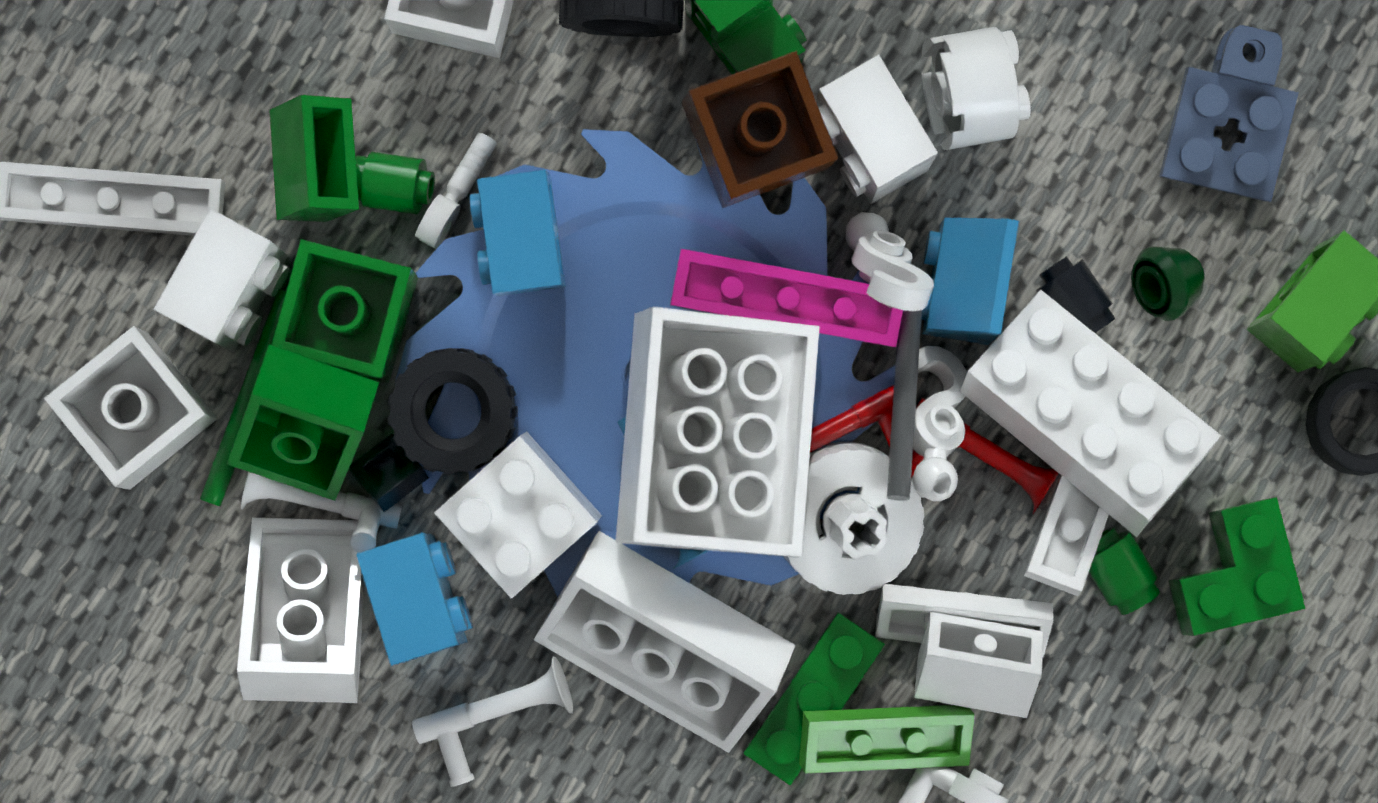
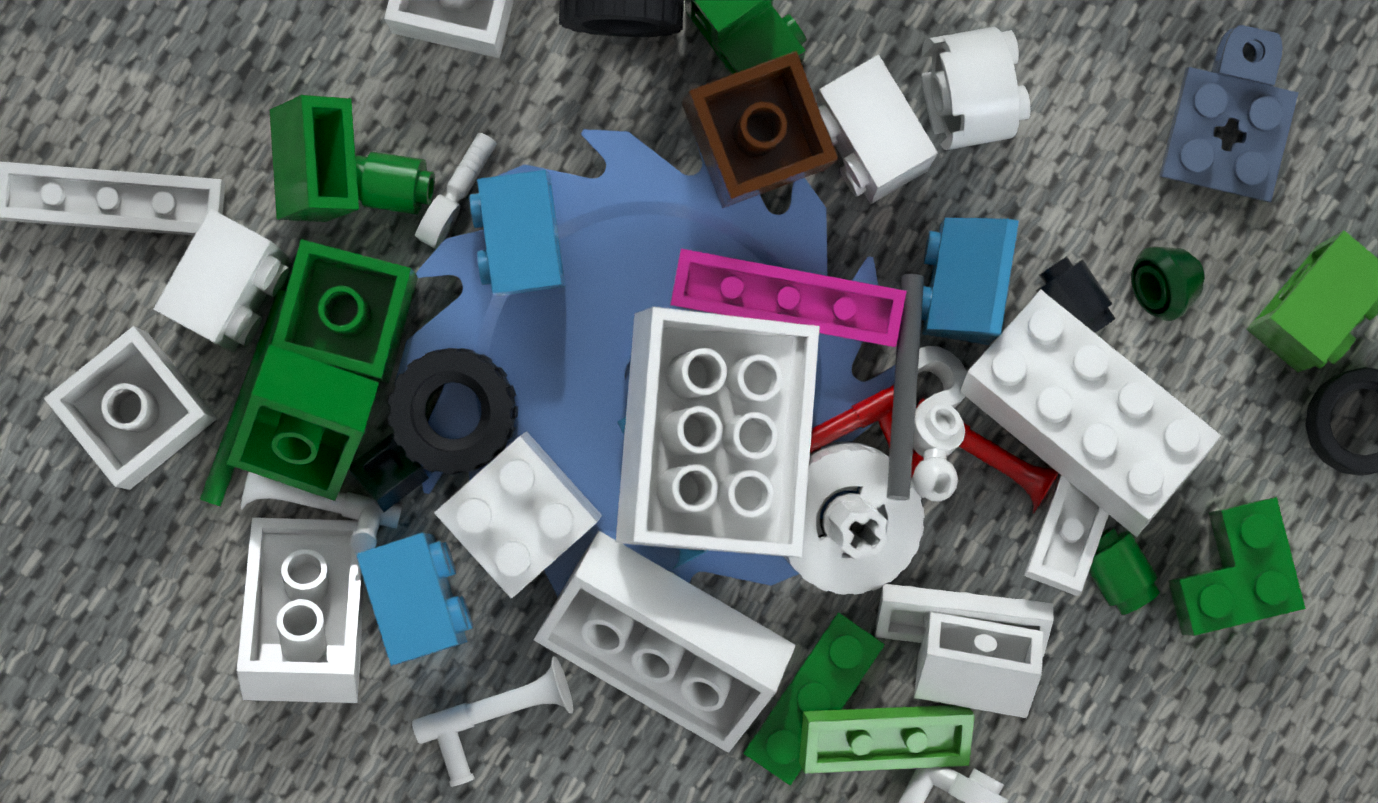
(887, 264): white piece -> none

